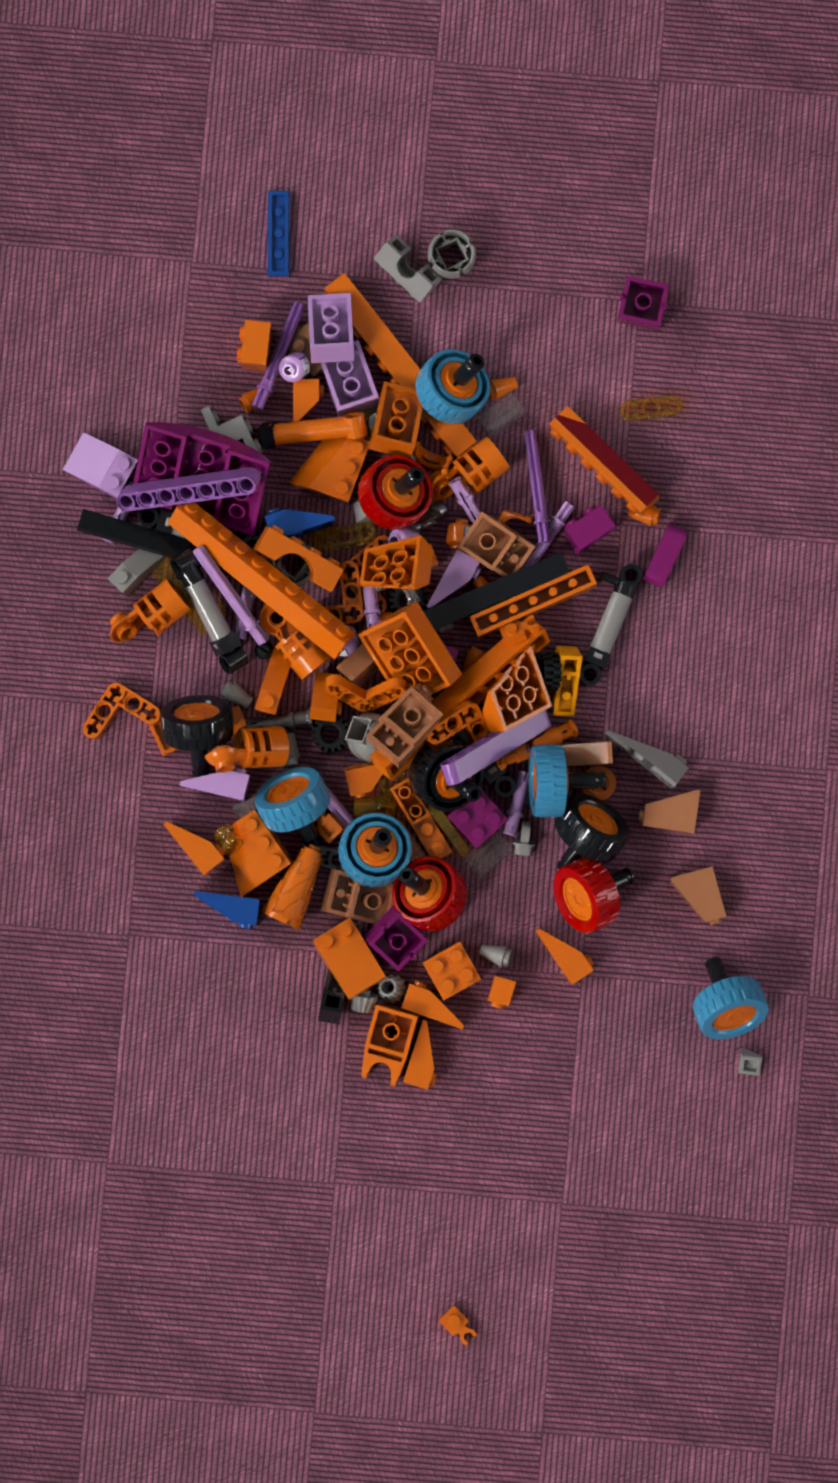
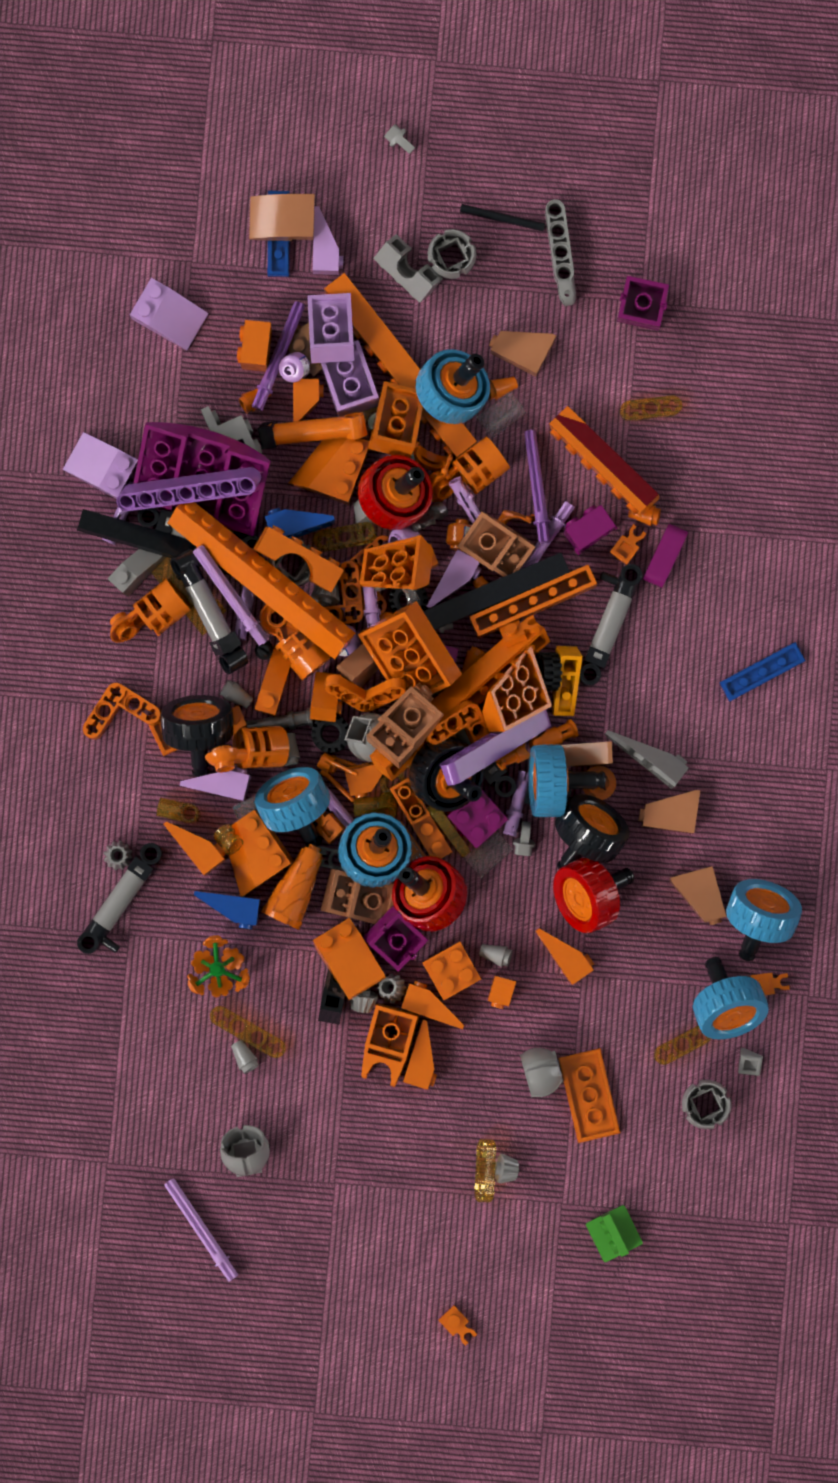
(112, 849): none -> light grey piece
(118, 901): none -> piece
(168, 314): none -> lavender slope
(176, 810): none -> clear yellow piece
(201, 1230): none -> lavender axle
(205, 962): none -> orange plant
(244, 1057): none -> light grey cone
(244, 1150): none -> light grey piece
(247, 1032): none -> clear yellow beam
(282, 217): none -> nougat slope
(325, 250): none -> lavender slope
(326, 598): none -> light grey piece
(330, 763): none -> orange plant
(395, 136): none -> light grey piece
(485, 1170): none -> clear yellow beam
(502, 217): none -> black bar
(506, 1169): none -> light grey piece
(522, 349): none -> nougat slope
(541, 1071): none -> light grey piece
(564, 286): none -> light grey piece
(589, 1095): none -> orange tile
(614, 1233): none -> bright green bracket
(626, 547): none -> orange plate
(671, 1057): none -> clear yellow beam
(716, 1117): none -> light grey piece
(762, 671): none -> blue tile
(763, 914): none -> dark azure wheel
(768, 983): none -> orange plate

